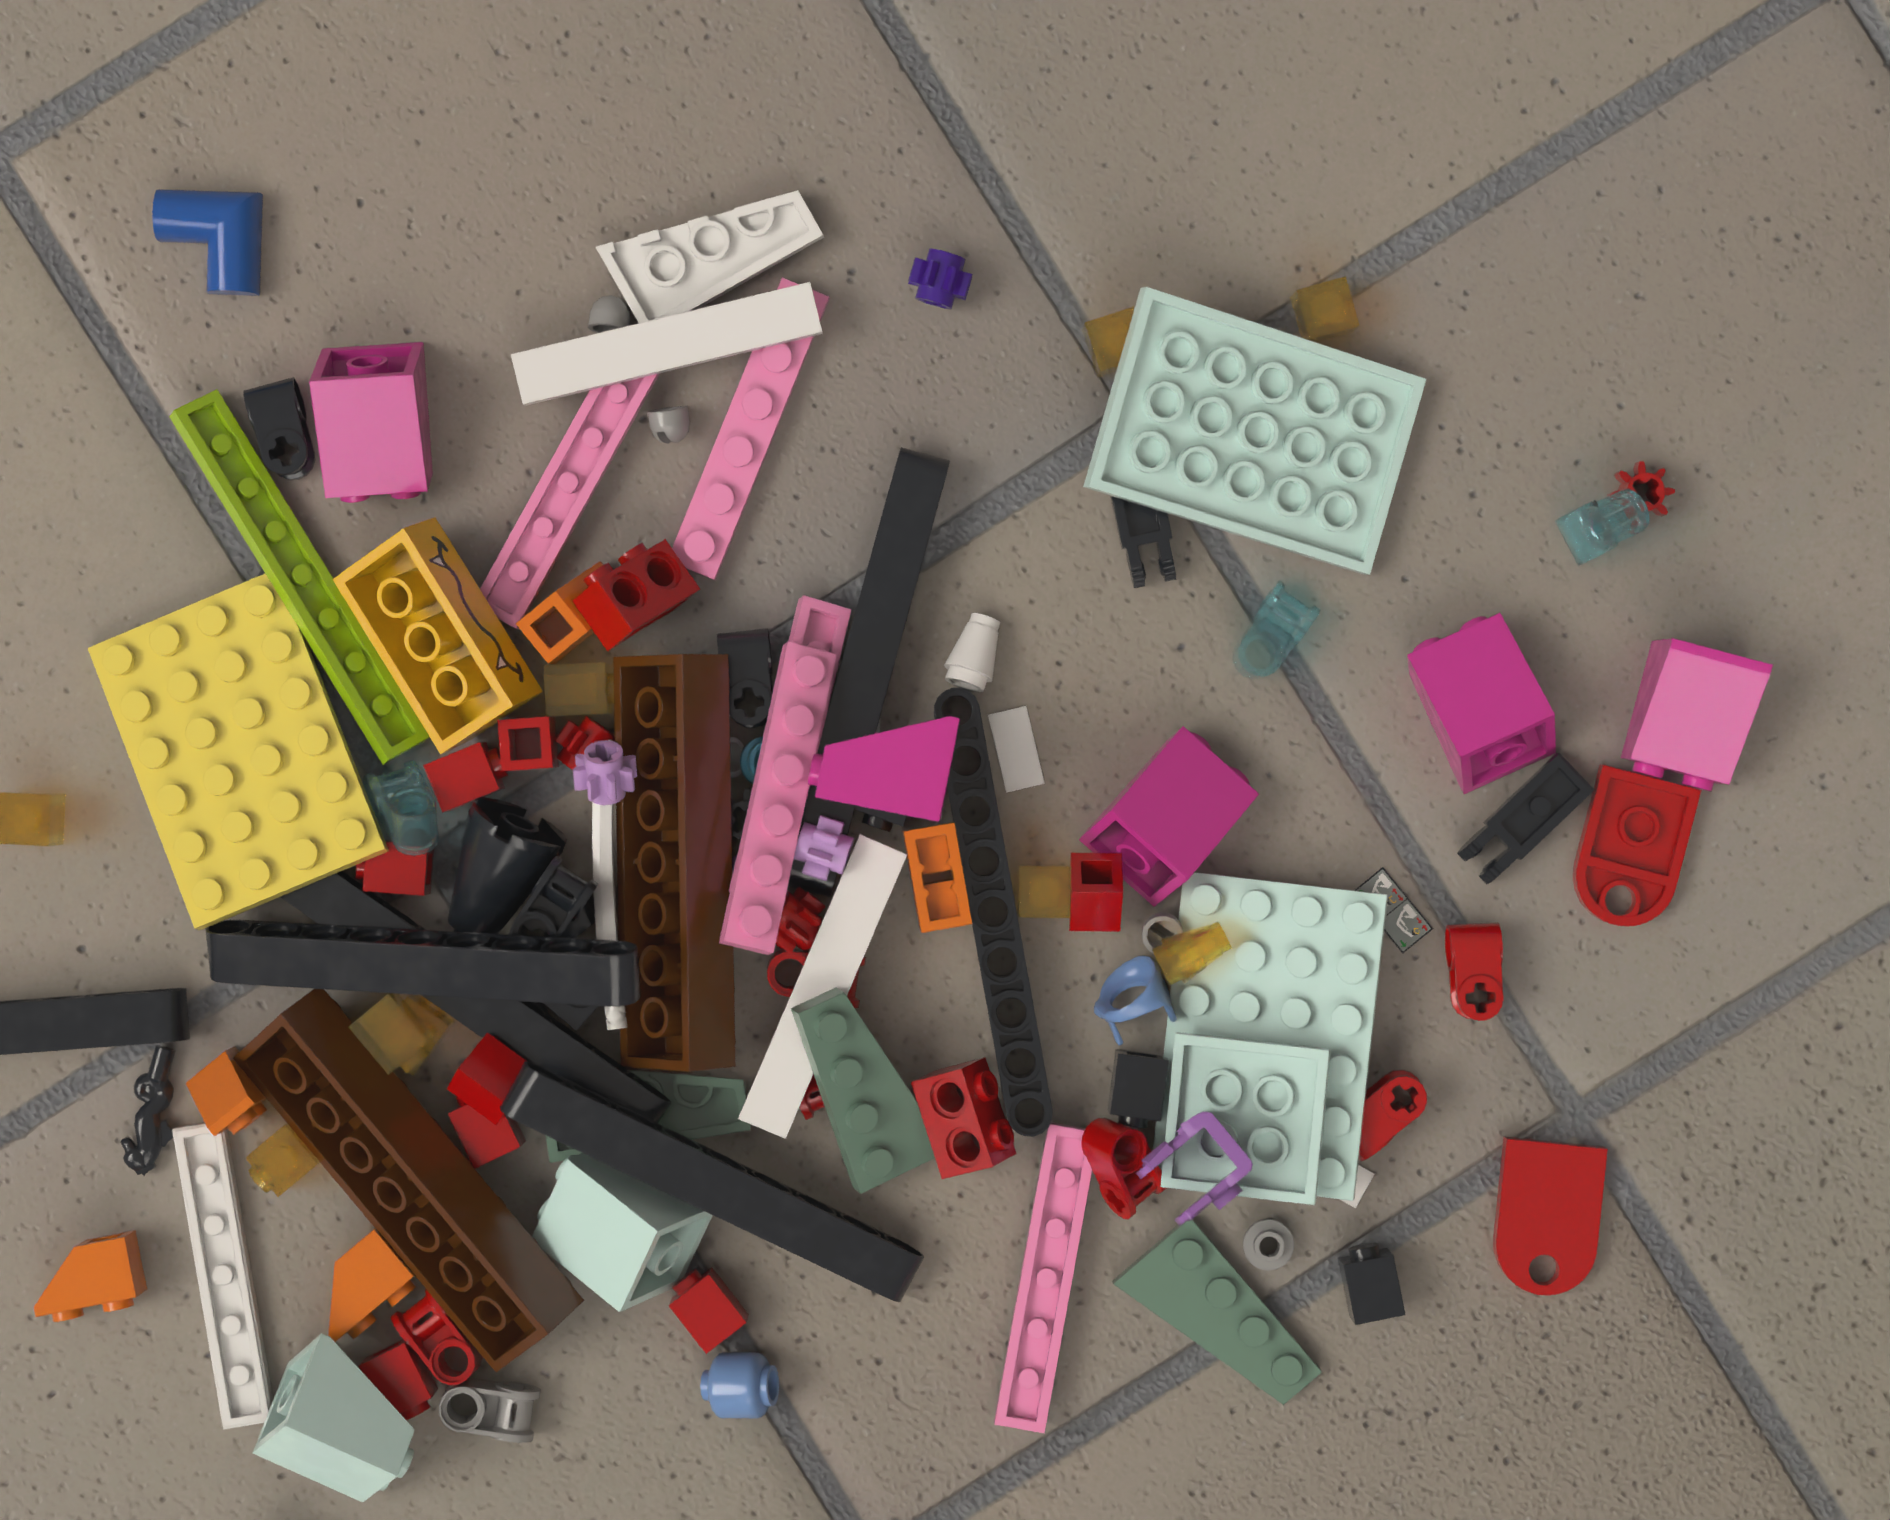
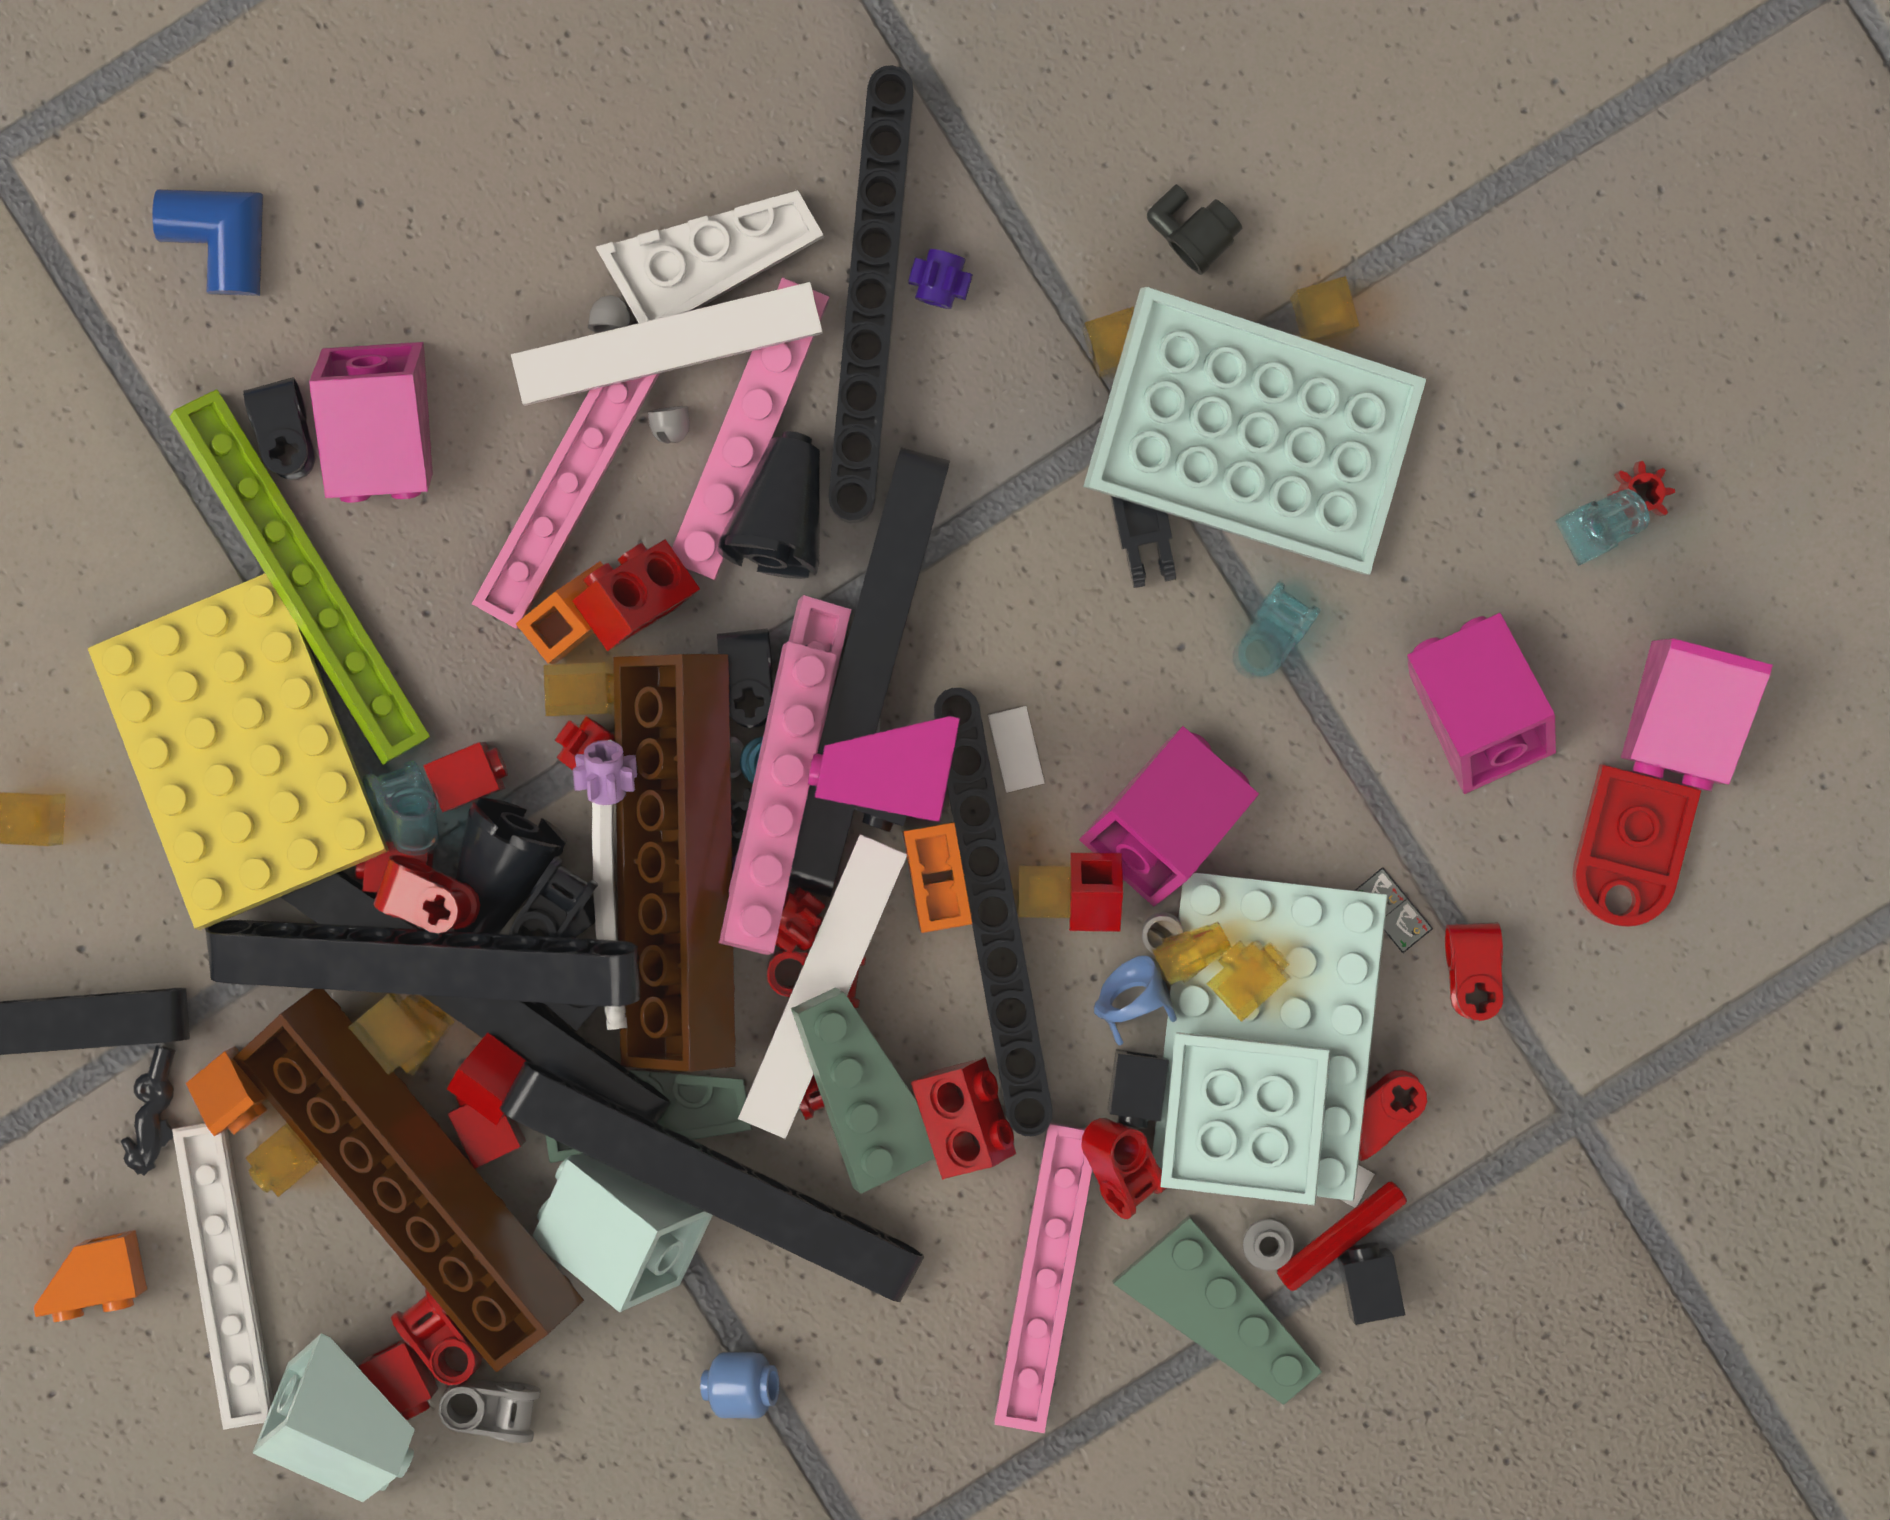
(362, 1282): orange slope -> none
(425, 896): none -> red piece
(437, 634): yellow brick -> none
(528, 743): red brick -> none
(707, 1308): red brick -> none
(779, 511): none -> black cone
(823, 848): lavender gear -> none
(868, 270): none -> black beam
(974, 654): white cone -> none
(1202, 236): none -> pearl dark grey piece
(1223, 1191): medium lavender piece -> none
(1249, 977): none -> clear yellow brick
(1342, 1236): none -> red axle
(1529, 815): black hinge -> none
(1548, 1207): red tile -> none

